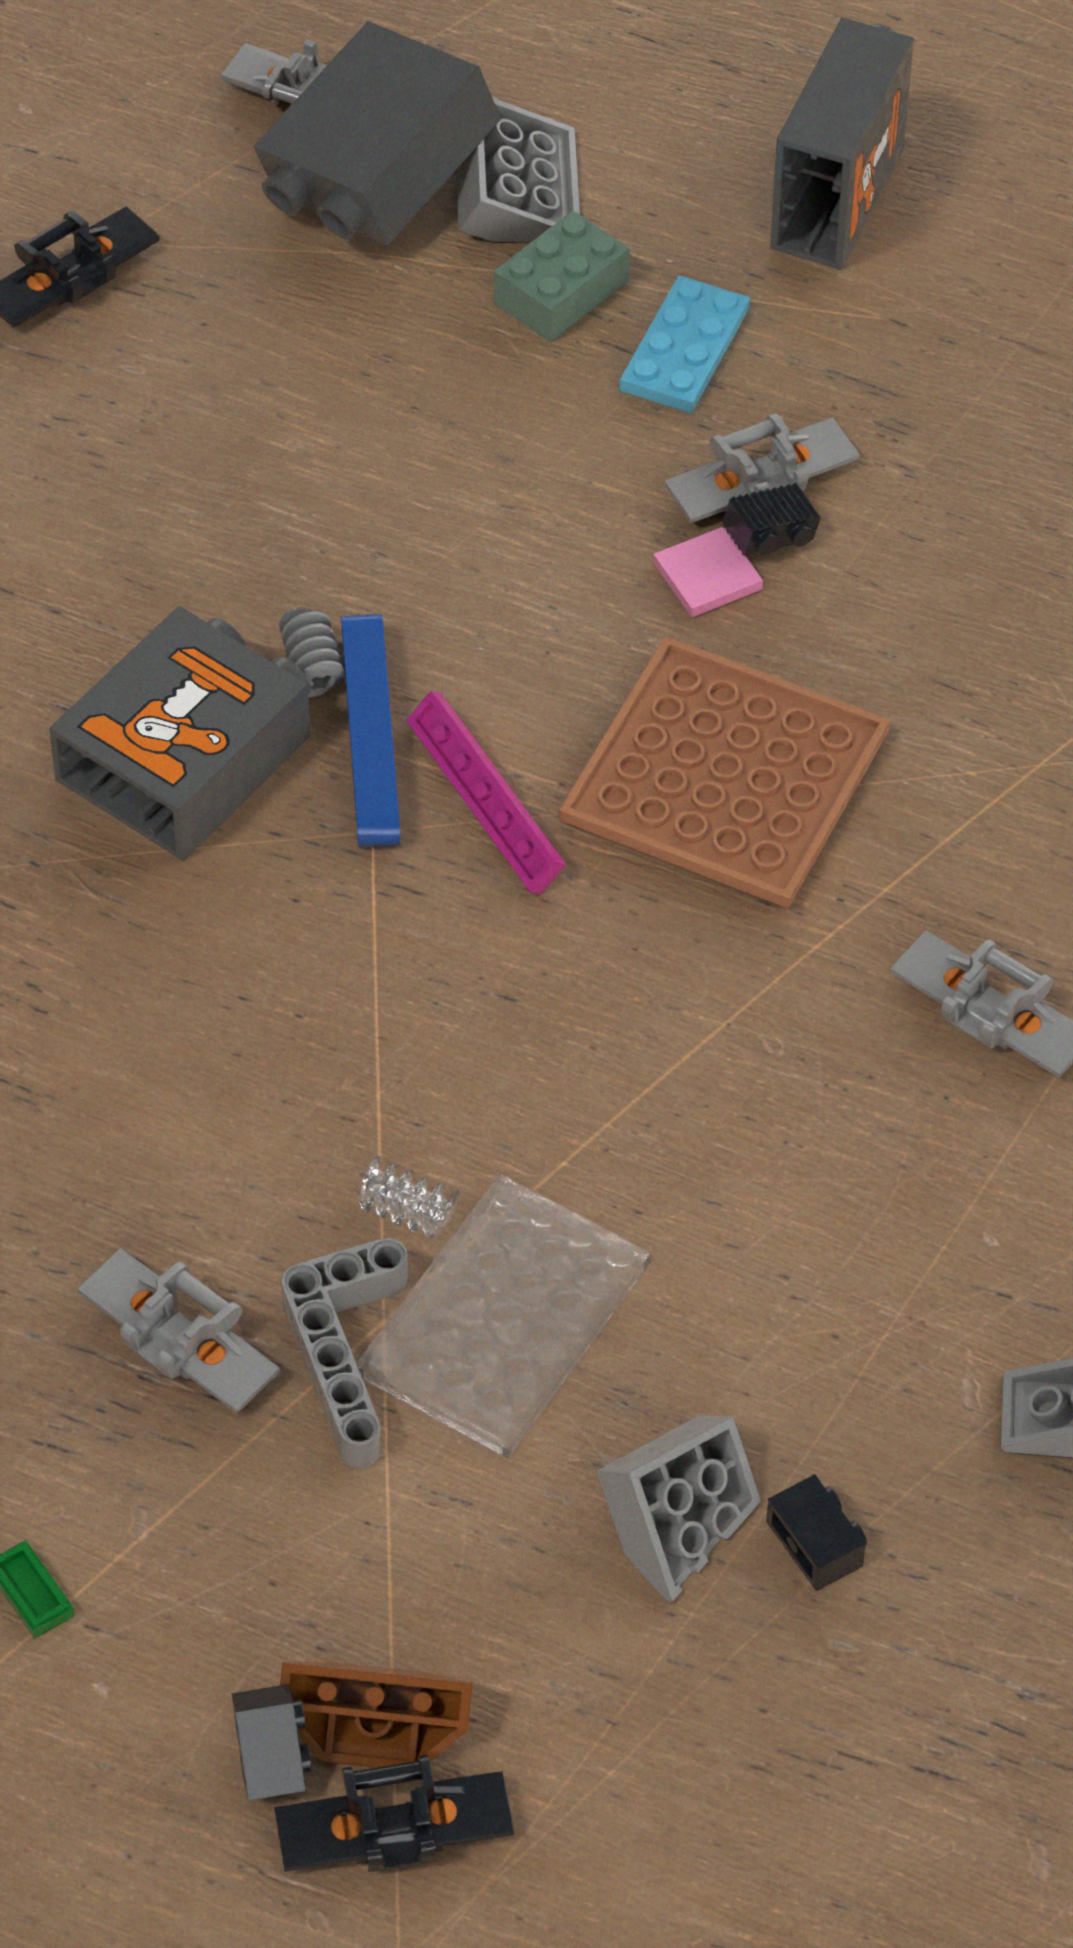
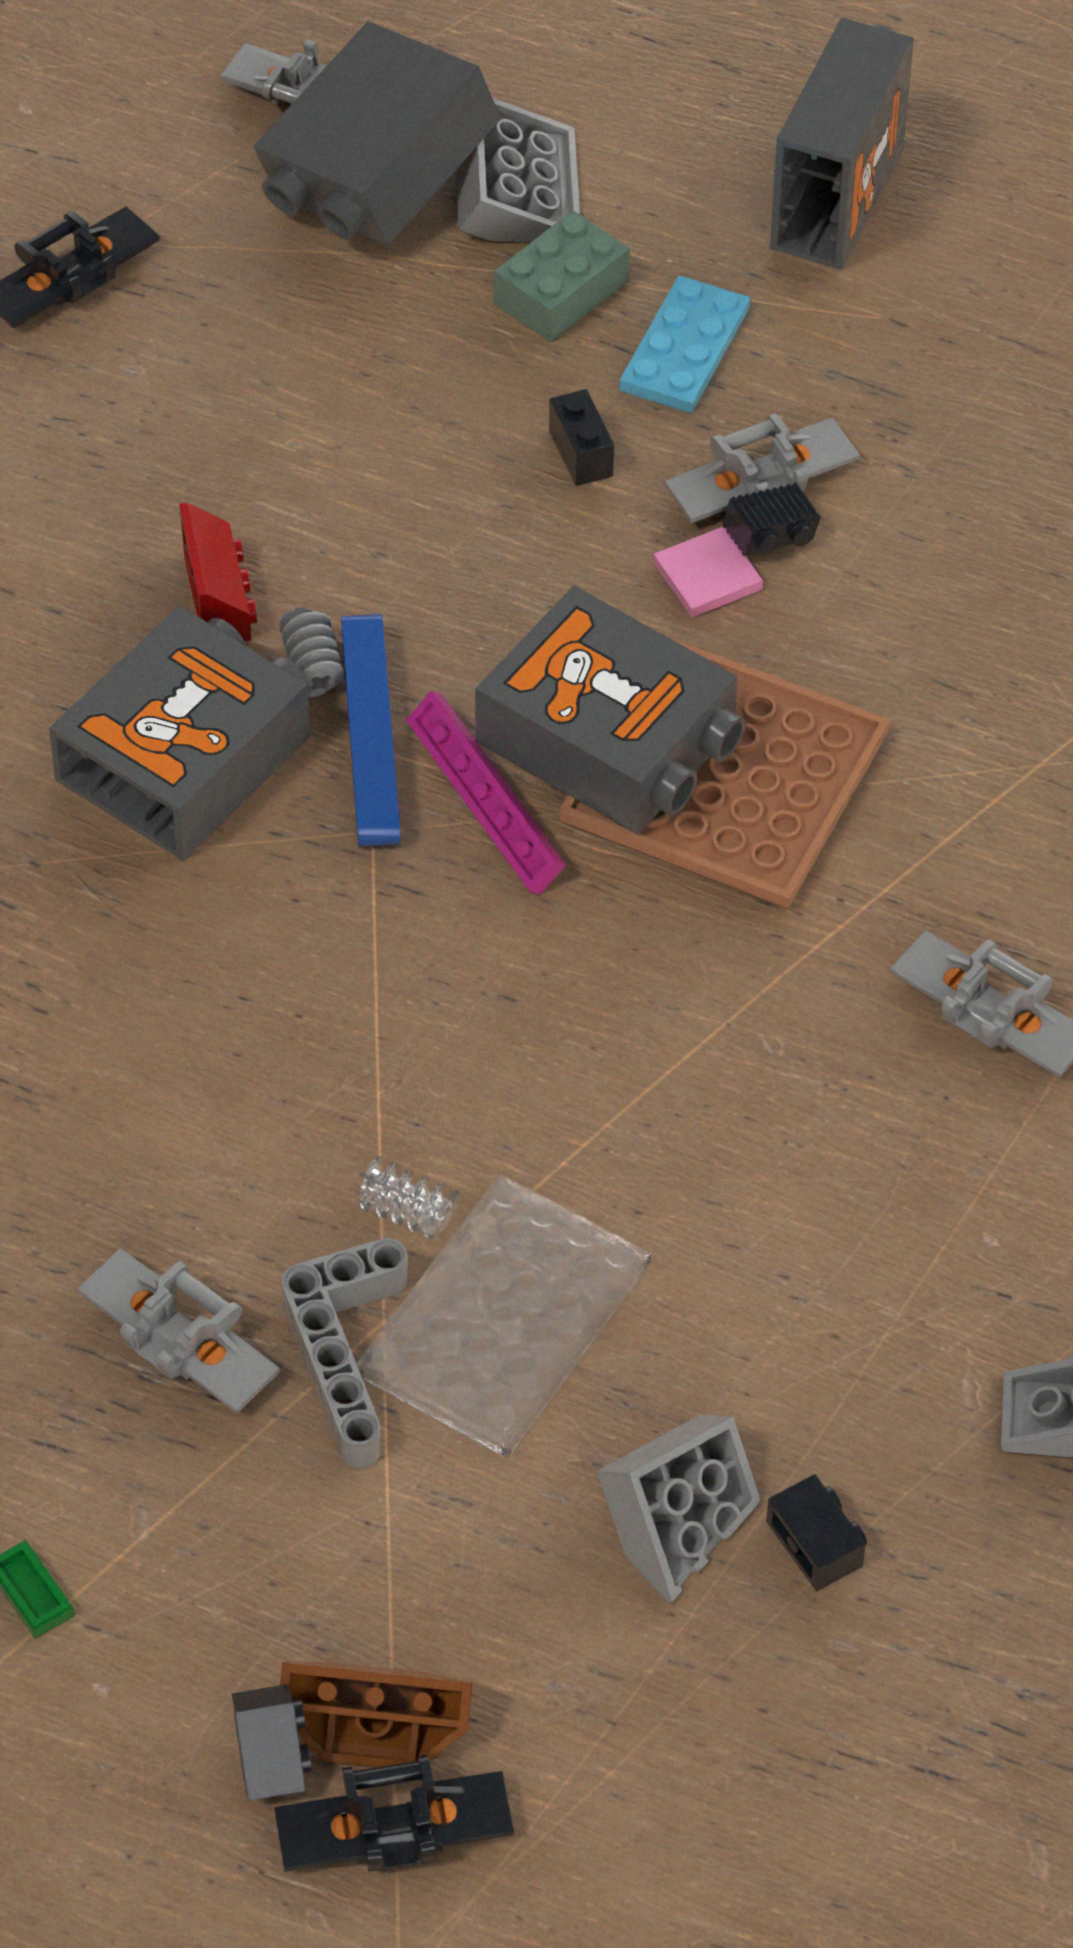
(214, 570): none -> red slope
(581, 437): none -> black brick
(608, 711): none -> dark grey brick

